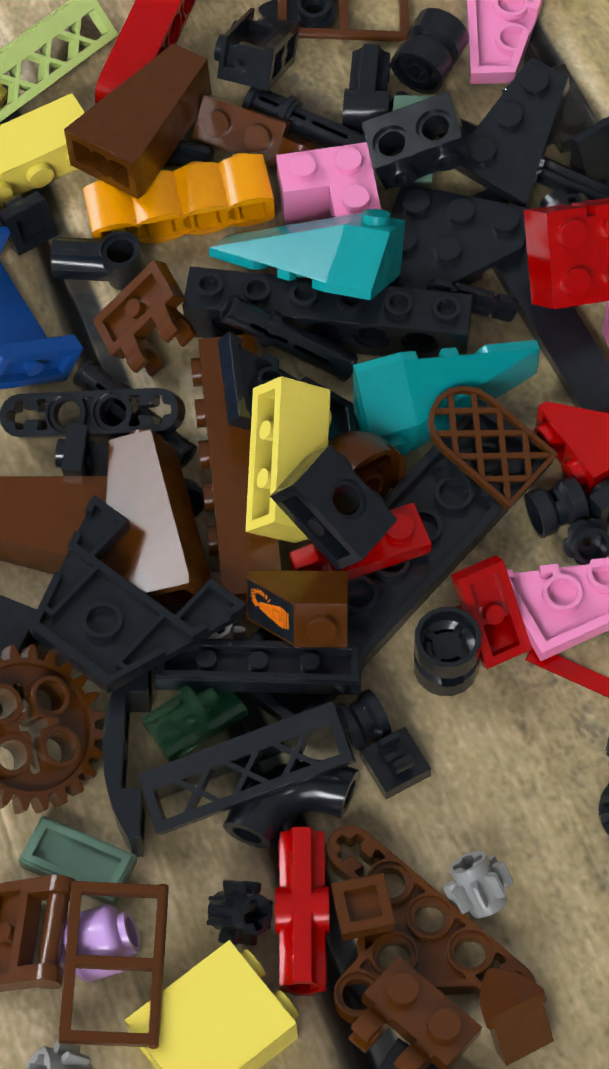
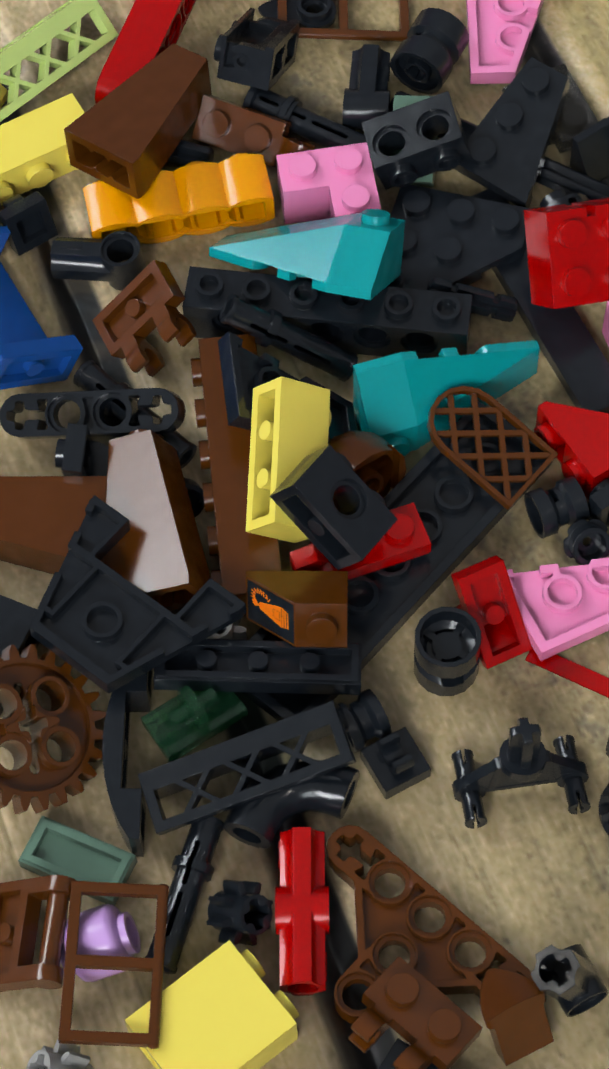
(191, 872): none -> black pin
(363, 906): reddish brown plate -> none
(478, 884): light grey gear -> none
(520, 764): none -> black axle
(569, 978): none -> black piece

